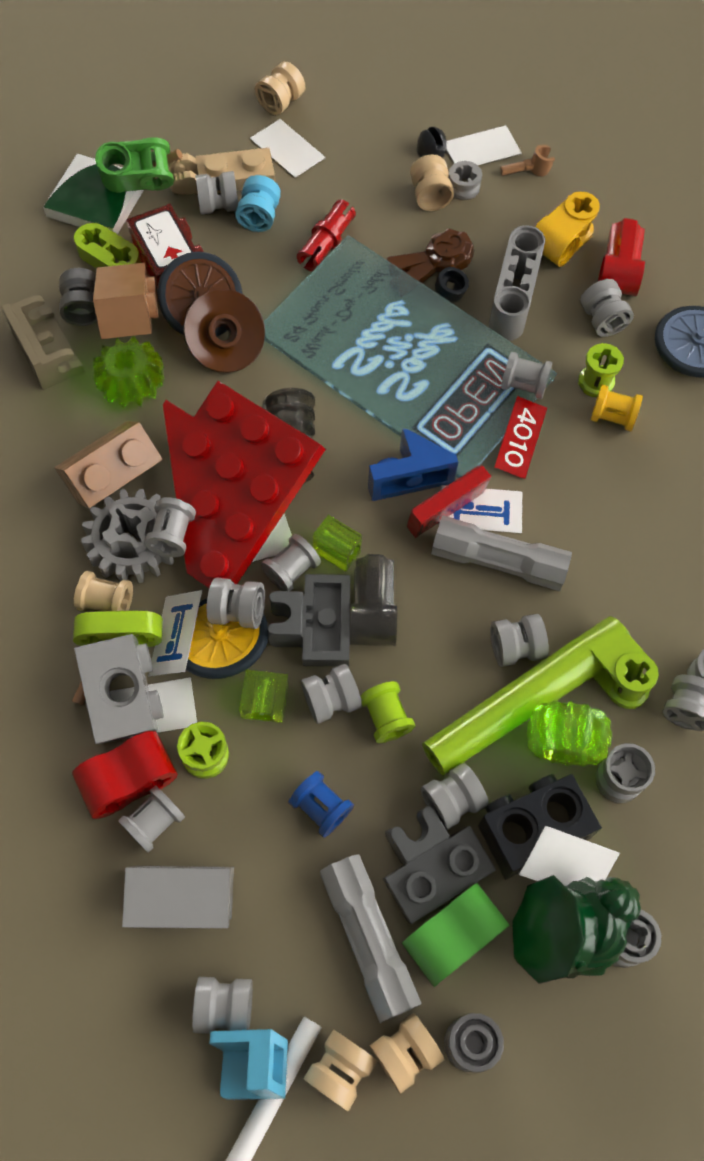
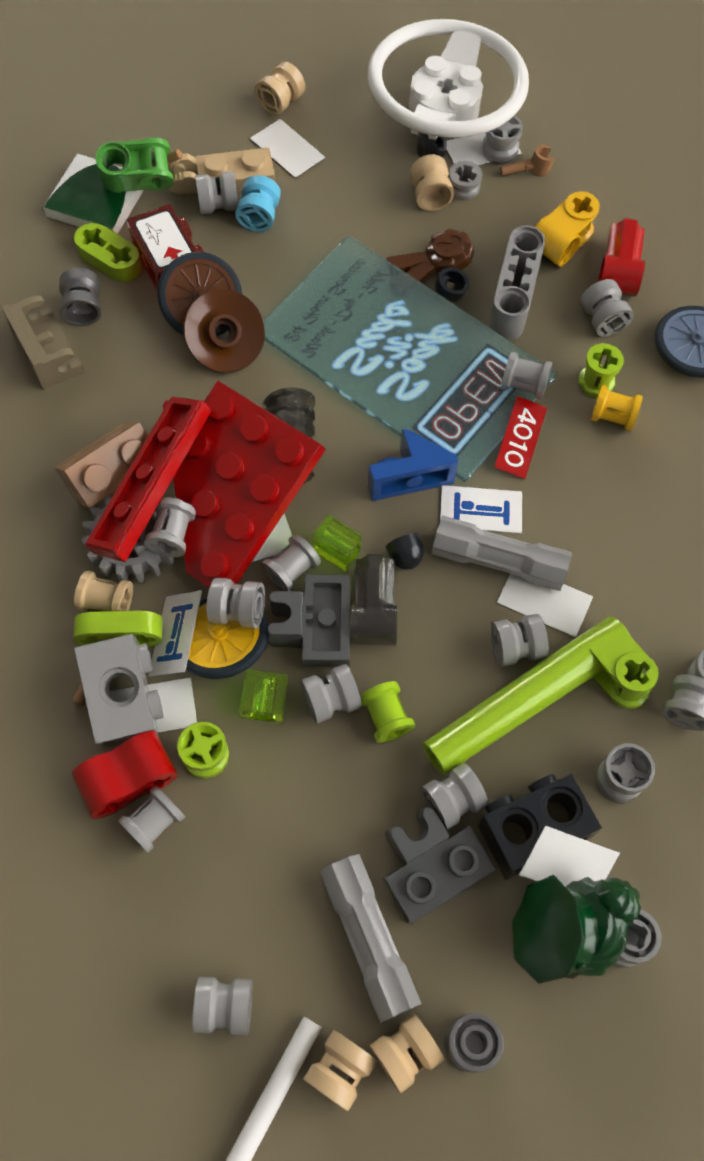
(125, 300): medium nougat brick -> none
(128, 372): clear neon green gear -> none
(148, 478): none -> red tile
(178, 897): light grey hinge -> none
(252, 1063): medium azure panel -> none
(326, 235): red pin -> none
(337, 808): blue bush -> none
(406, 551): none -> black hinge
(448, 500): red tile -> none
(449, 87): none -> white piece
(455, 934): bright green axle -> none
(503, 142): none -> light grey wheel
(558, 609): none -> white sticker
(569, 733): clear neon green gear -> none

